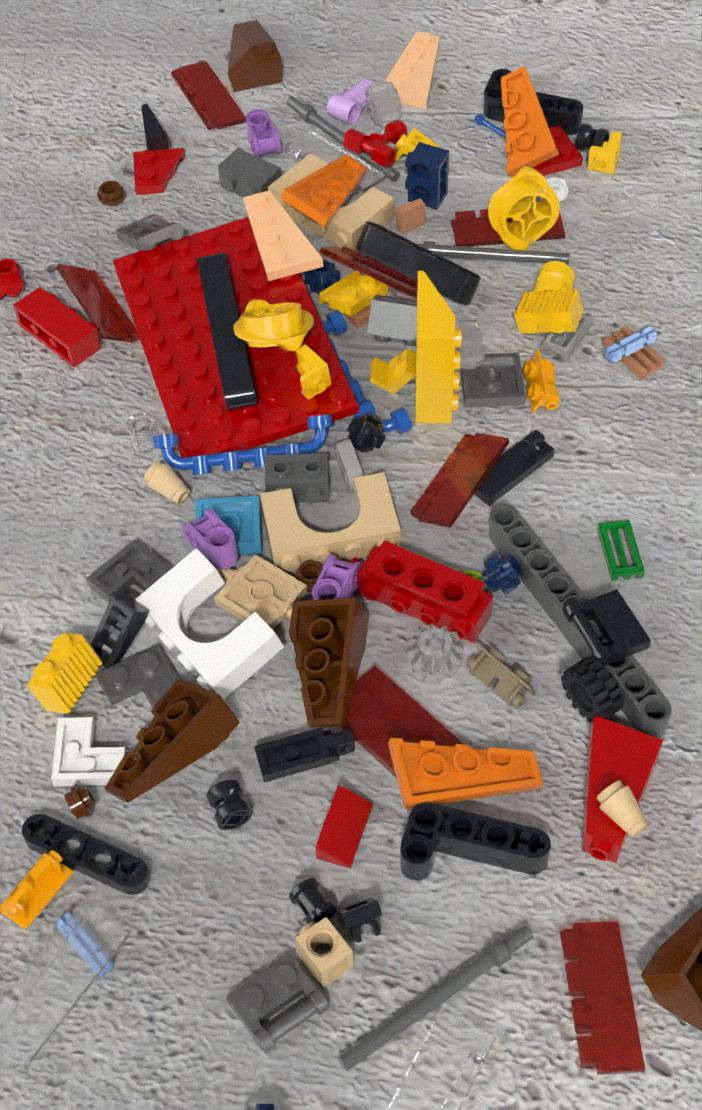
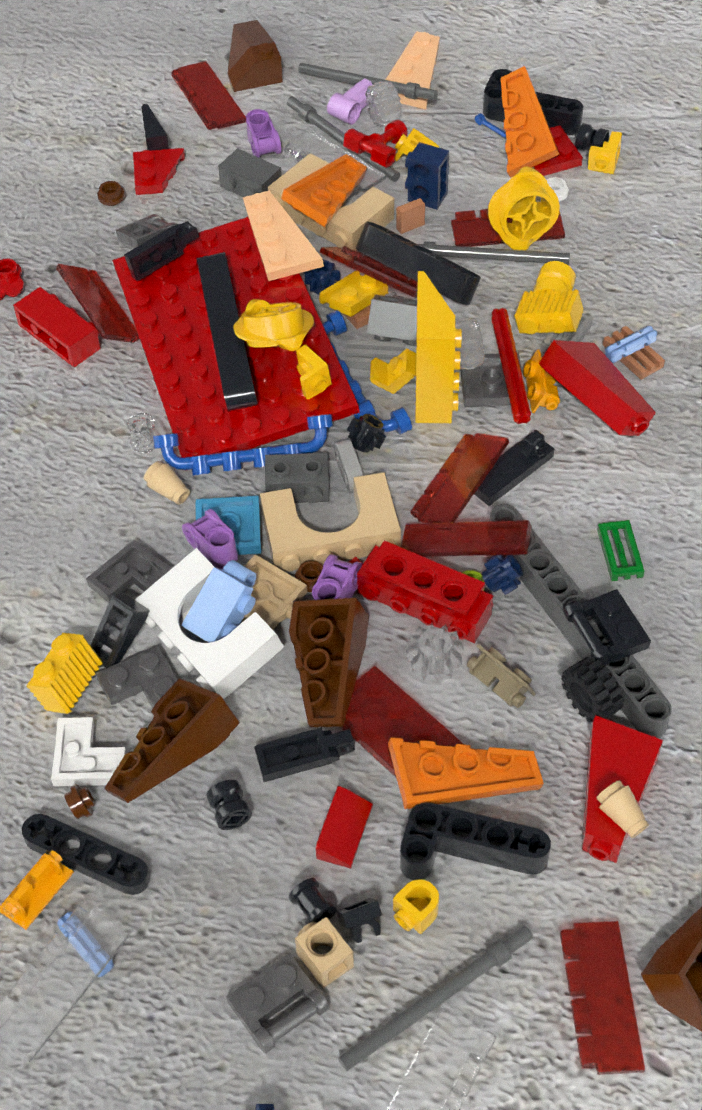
(160, 250): none -> black hinge
(222, 602): none -> light blue hinge
(410, 90): none -> dark grey bar
(416, 905): none -> yellow plate
(468, 538): none -> clear red tile
(511, 366): none -> red axle
(598, 385): none -> red slope

